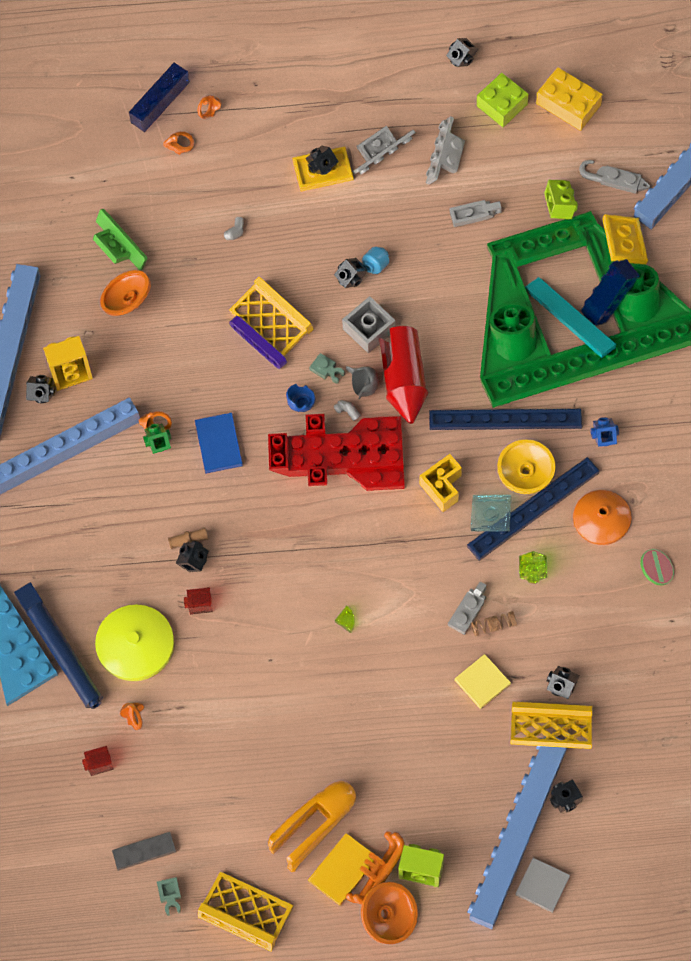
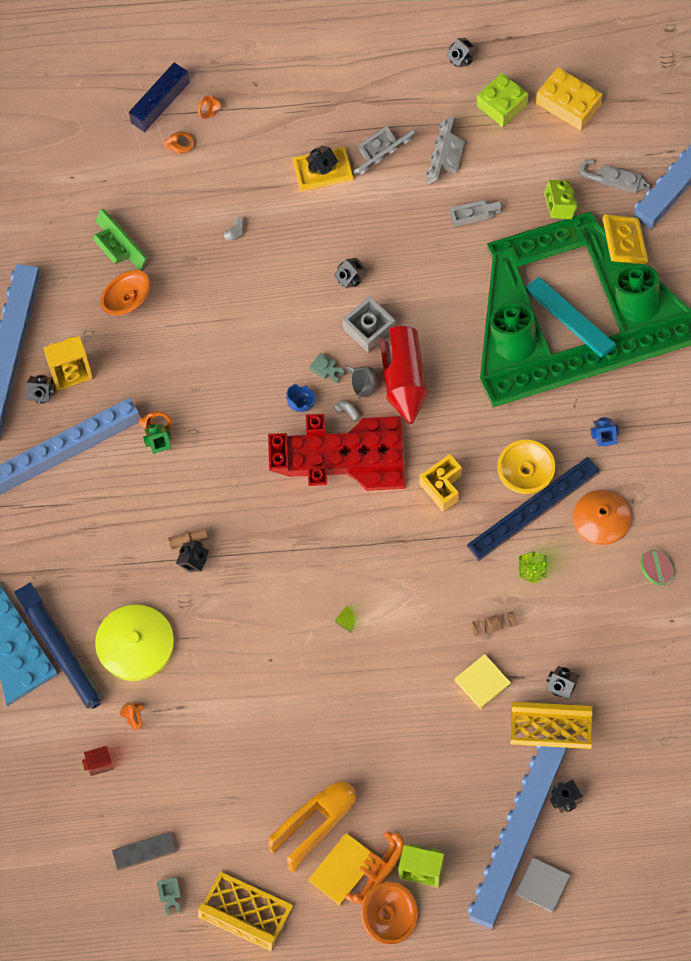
(199, 601): clear red brick -> none
(218, 443): blue tile -> none
(258, 342): dark purple beam -> none
(284, 309): yellow fence -> none
(376, 260): dark azure head -> none
(468, 609): light grey hinge -> none
(491, 513): clear light blue tile -> none
(505, 419): dark blue tile -> none
(610, 292): clear blue brick -> none

